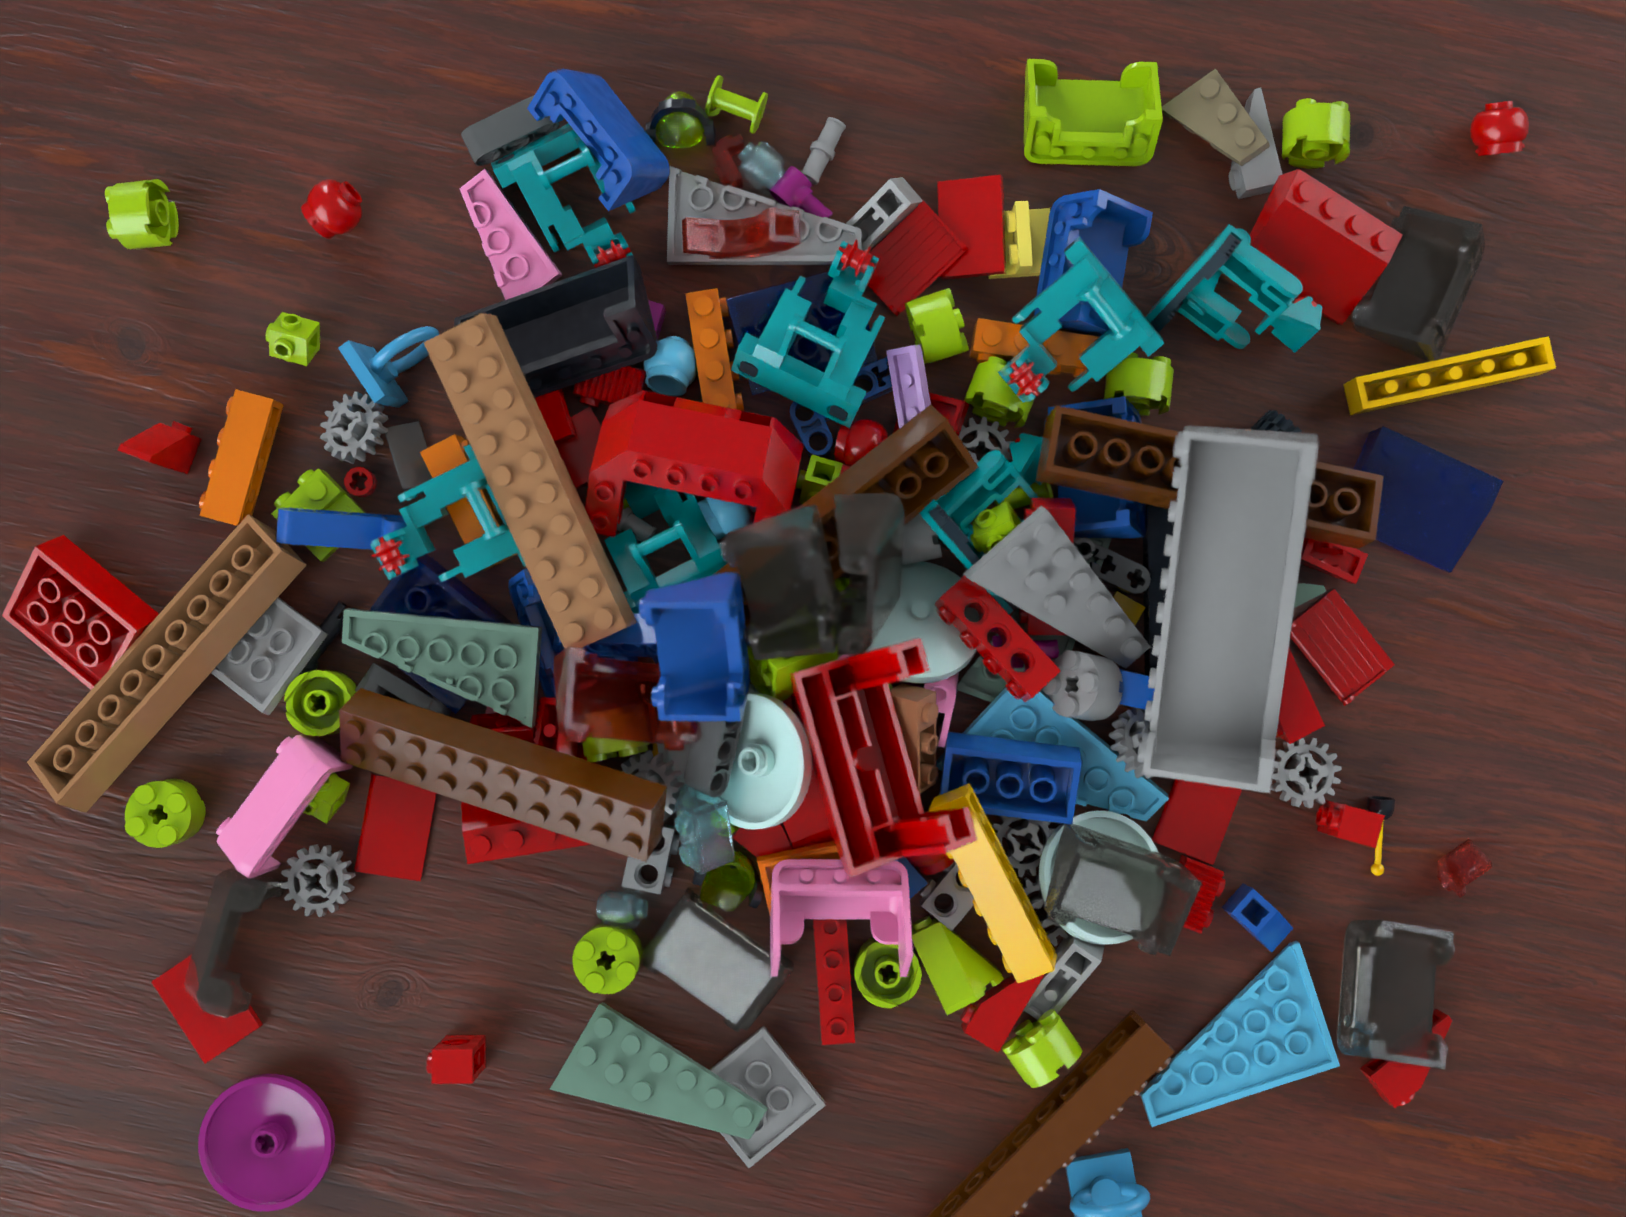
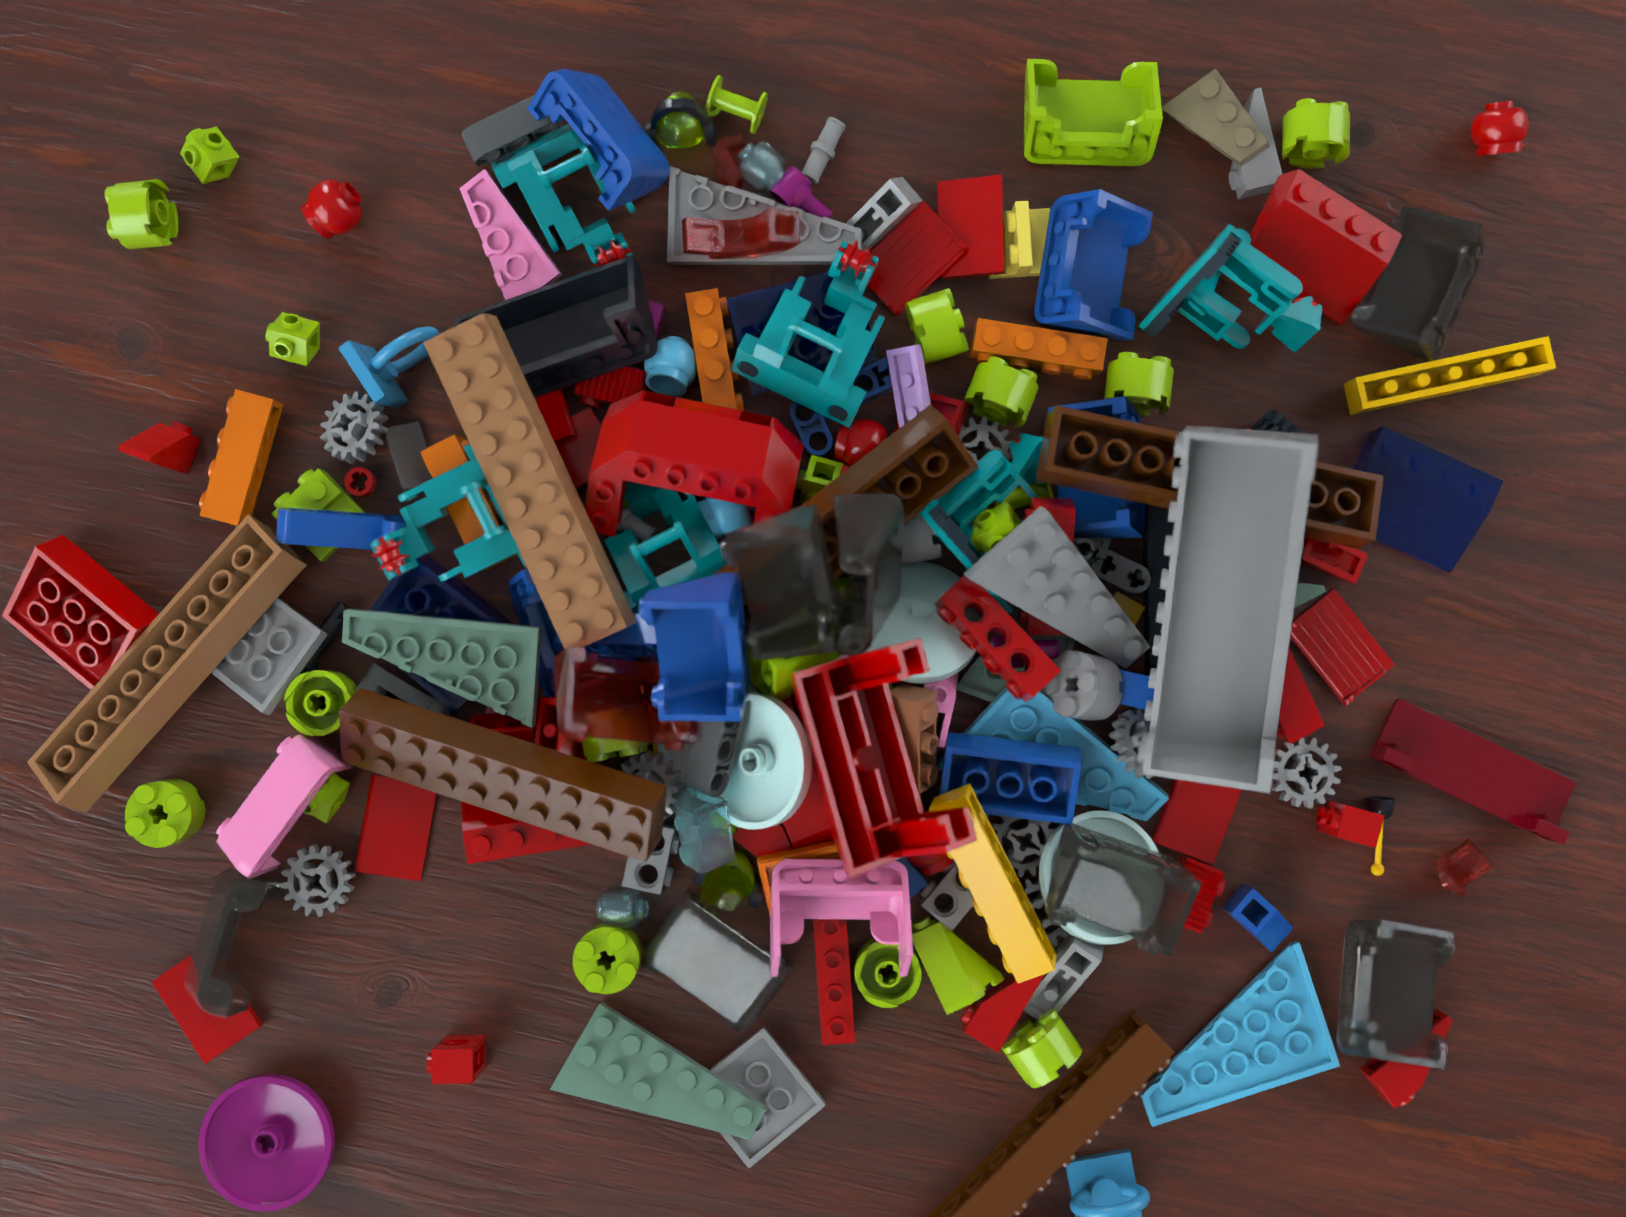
(209, 154): none -> lime brick
(1082, 282): teal container -> none
(1474, 770): none -> dark red bracket

